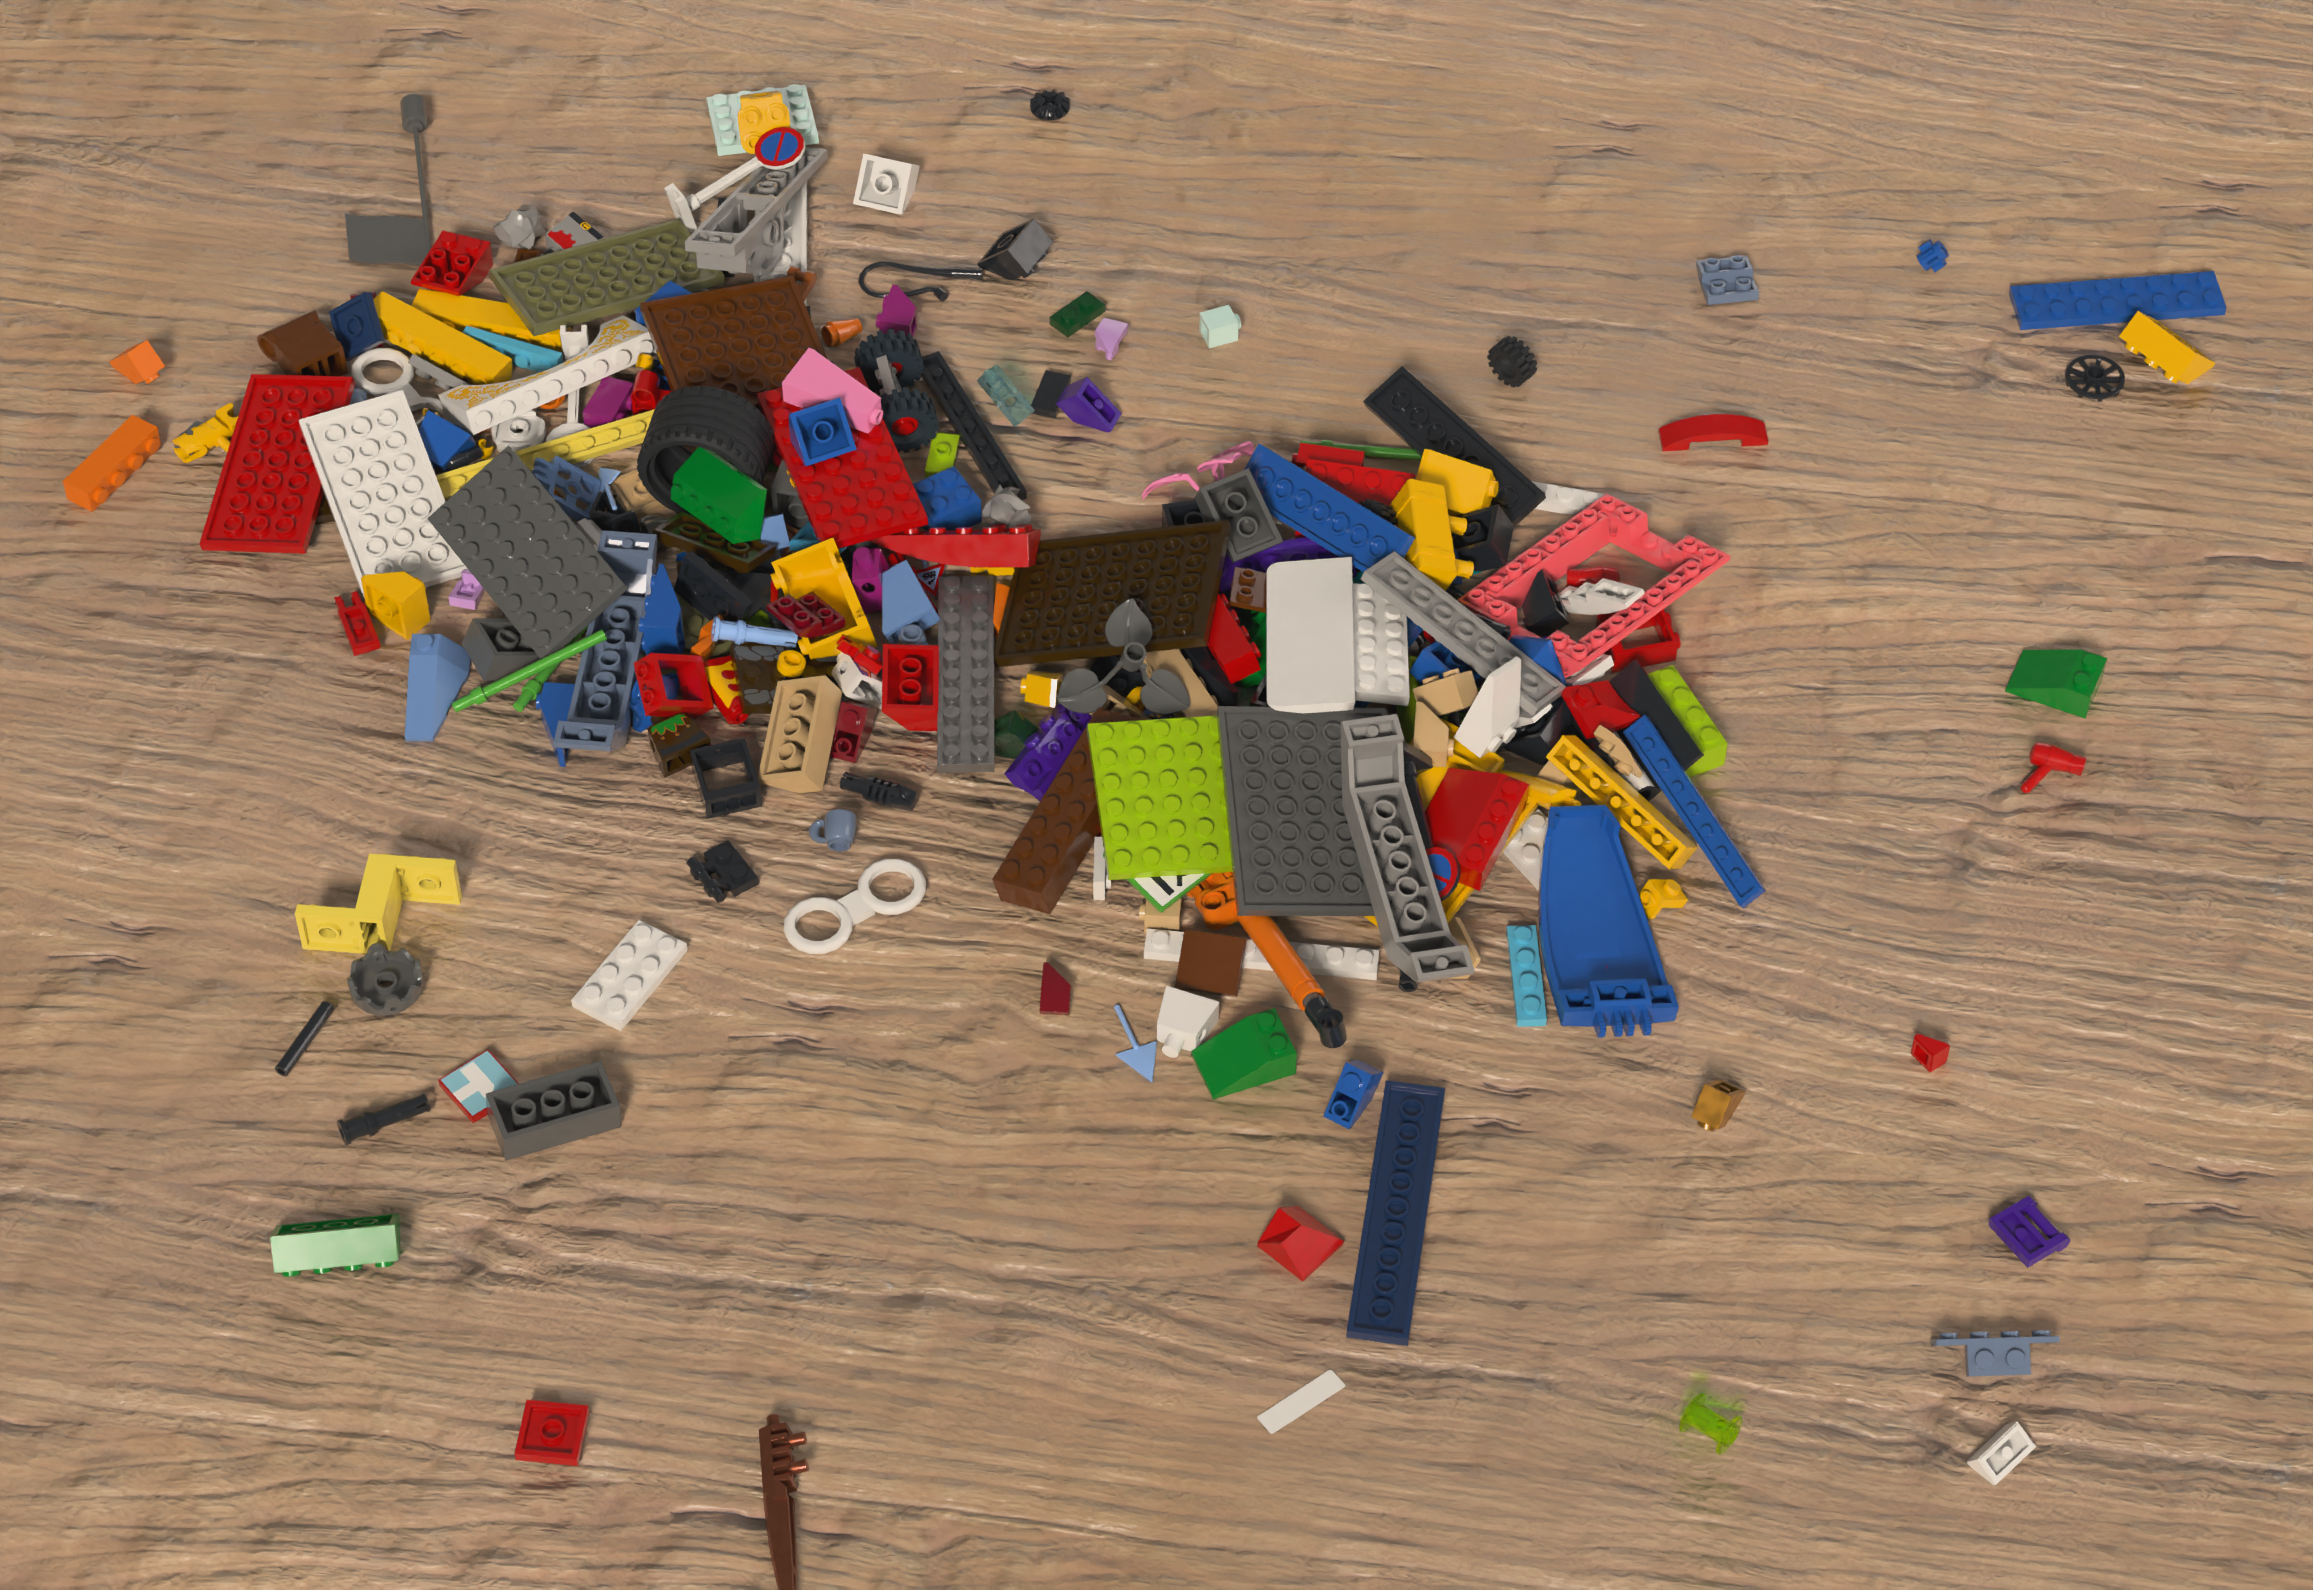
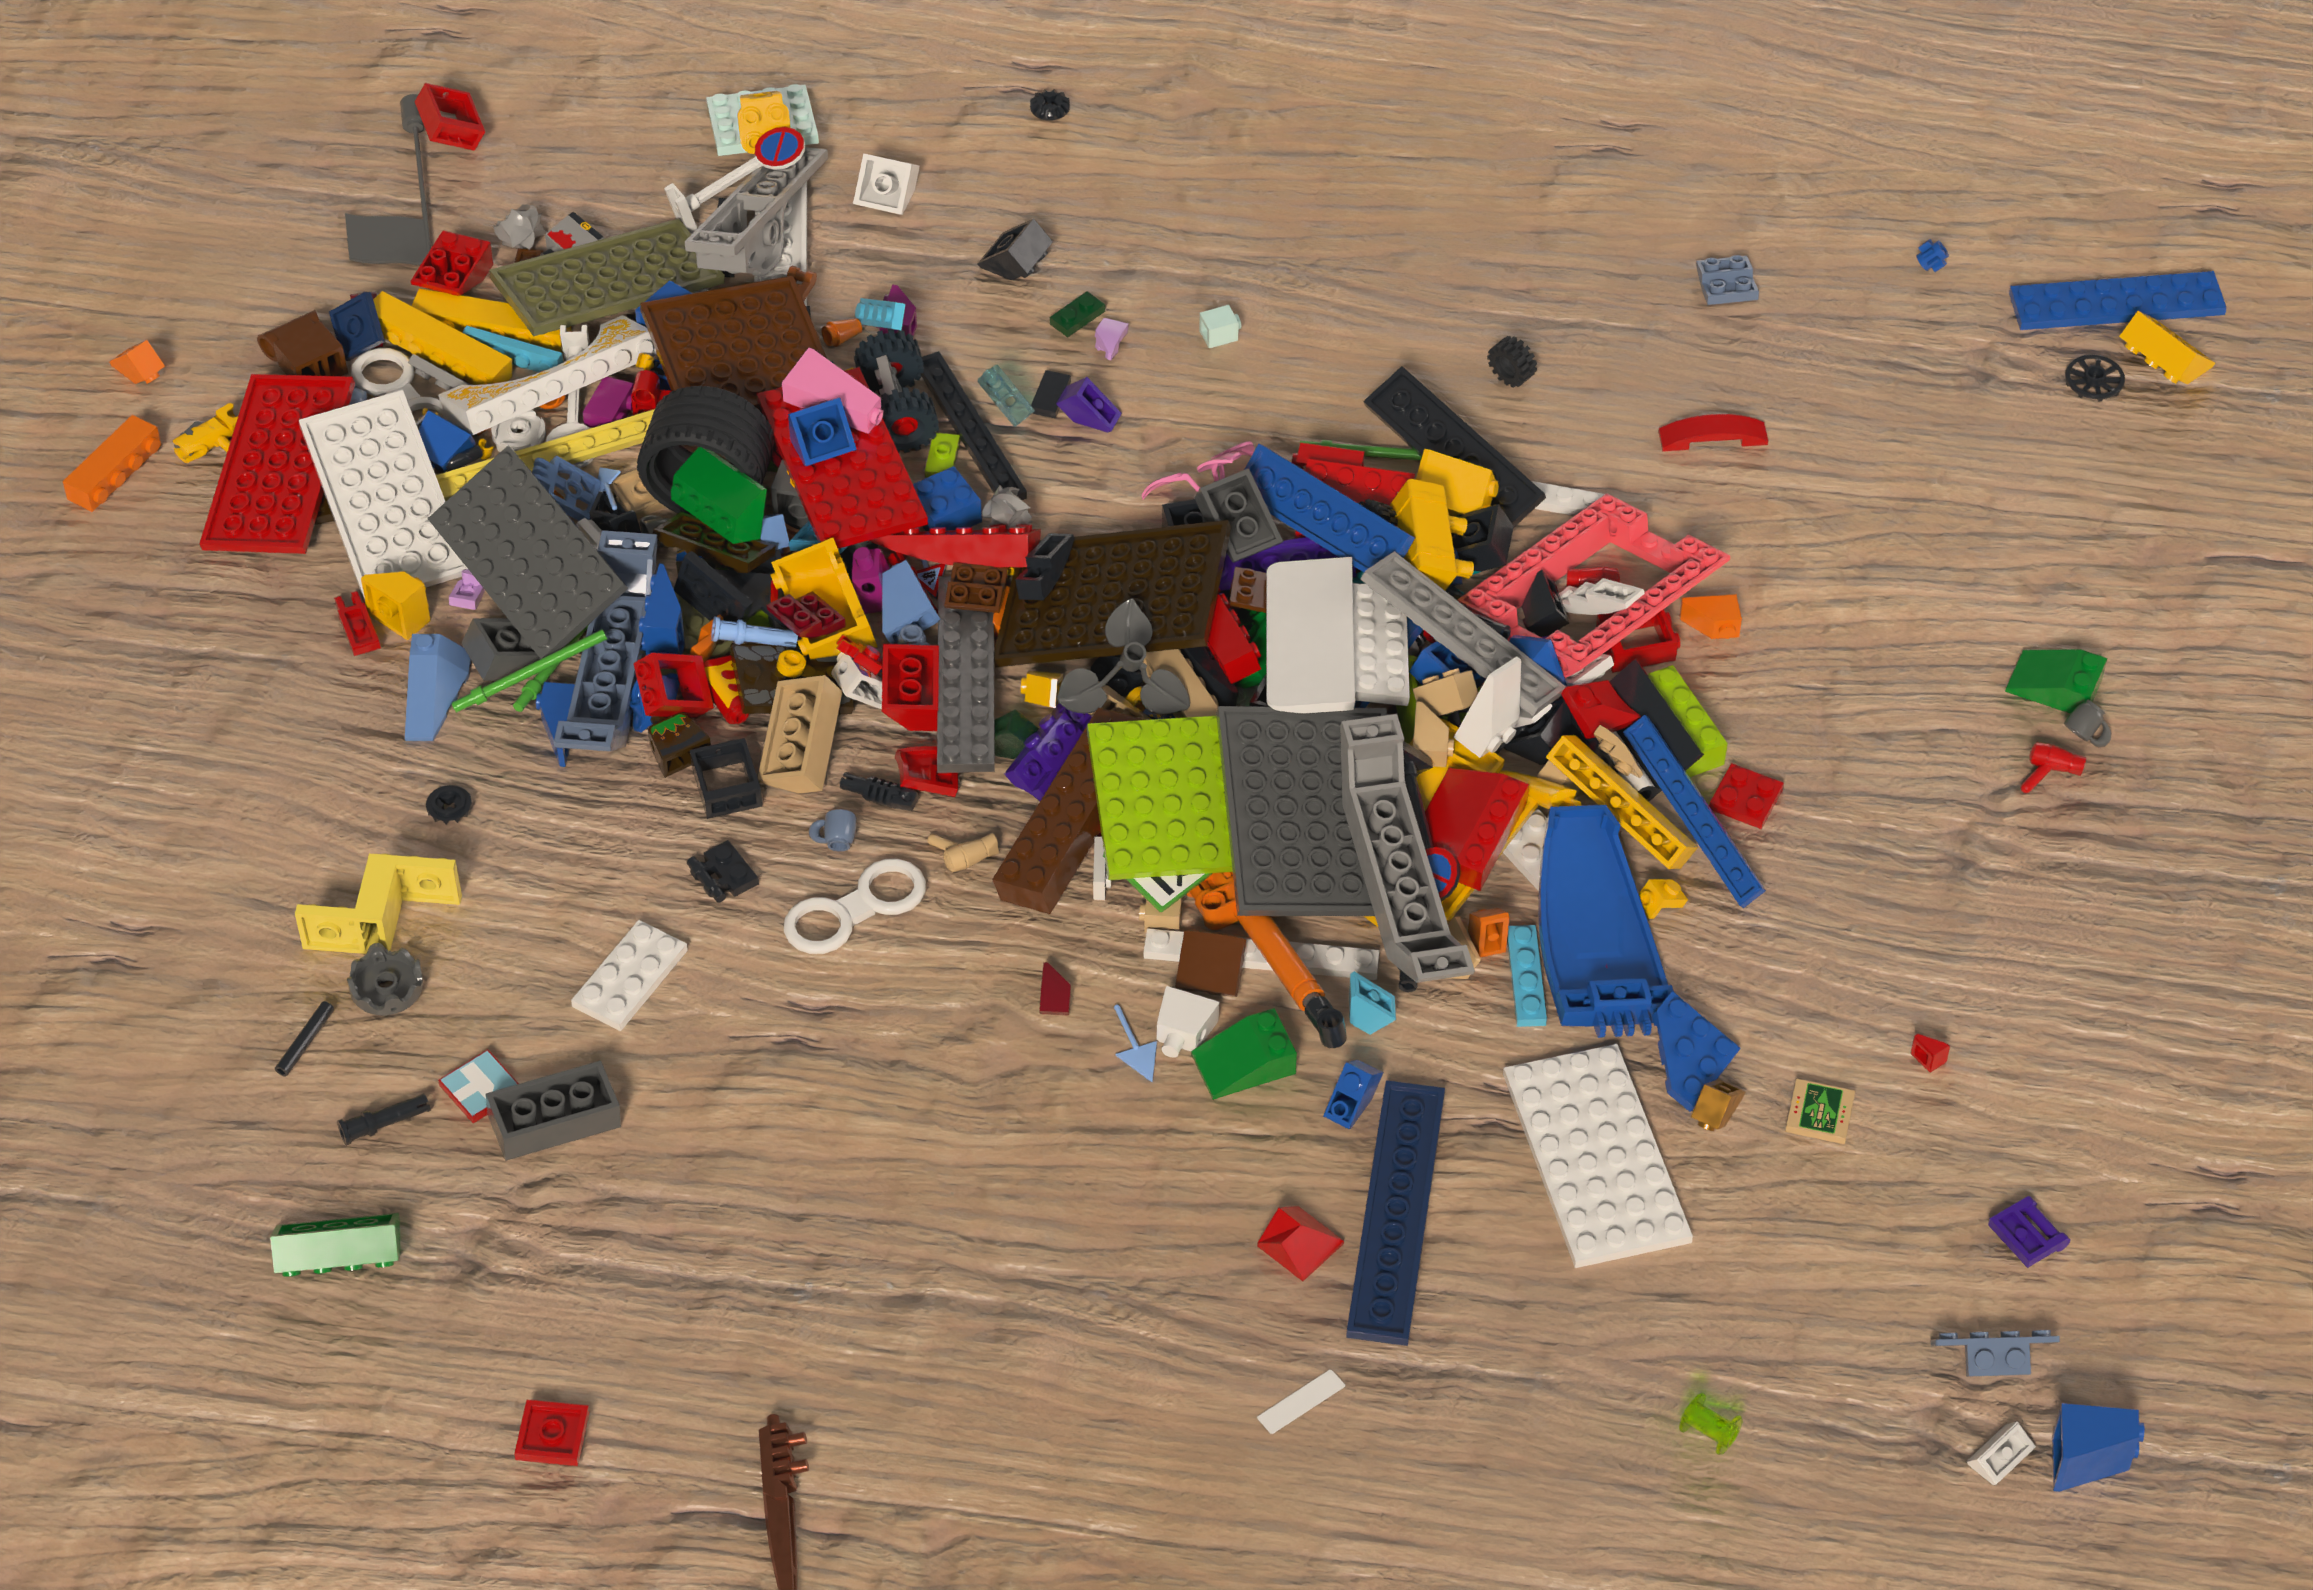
(448, 795): none -> black gear
(460, 132): none -> red window
(852, 730): dark red slope -> none
(880, 313): none -> medium azure plate
(919, 771): none -> red plate
(941, 294): black piece -> none
(965, 854): none -> tan piece
(976, 587): none -> reddish brown slope
(1044, 566): none -> black slope
(1369, 1005): none -> medium azure slope
(1489, 931): none -> orange slope
(1597, 1156): none -> white plate
(1689, 1049): none -> blue plate
(1712, 615): none -> orange slope
(1746, 796): none -> red plate
(1820, 1111): none -> tile
(2085, 722): none -> dark grey piece
(2093, 1443): none -> blue slope

